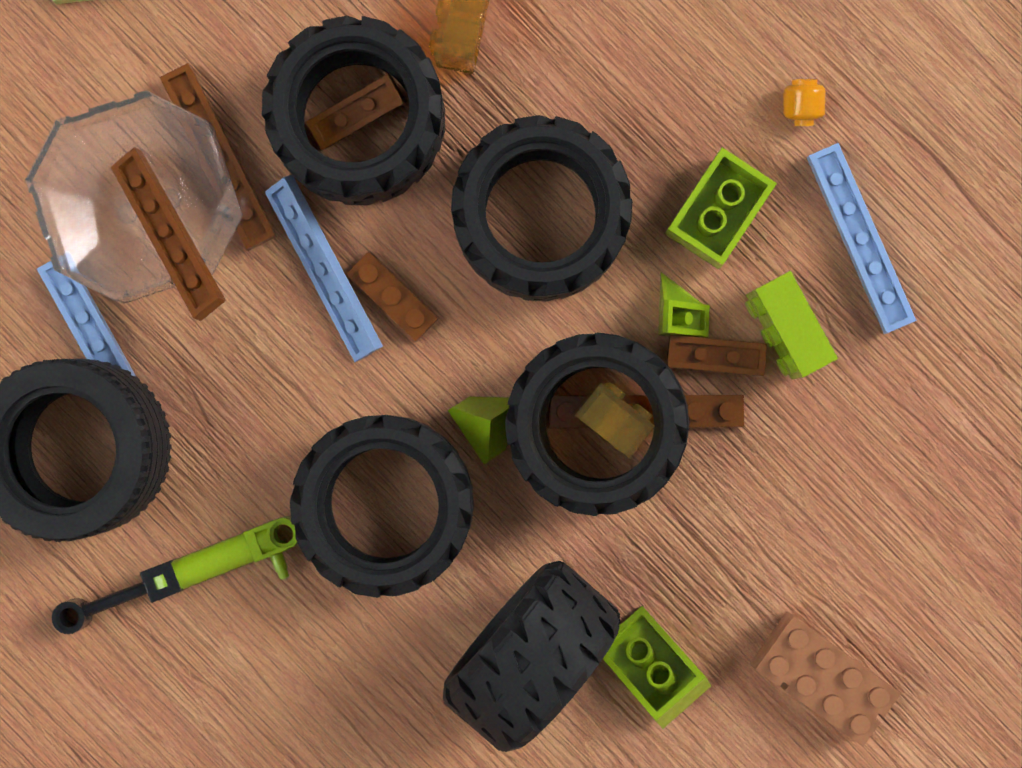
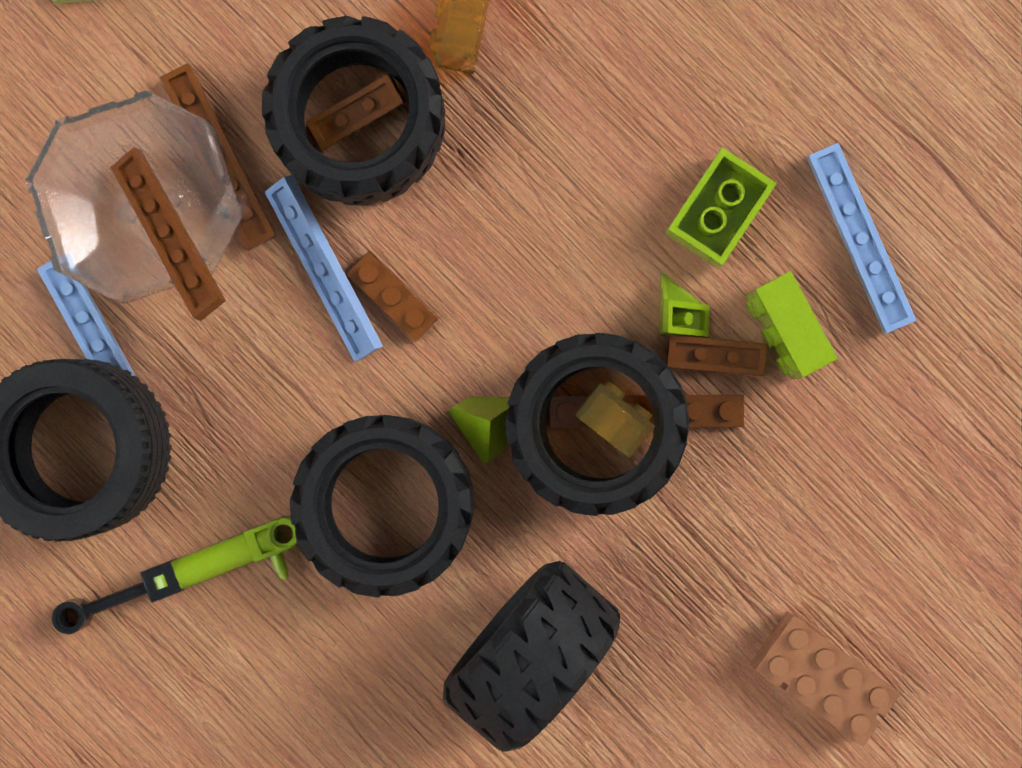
(545, 140): black tyre -> none
(655, 668): lime slope -> none
(804, 101): light orange head -> none

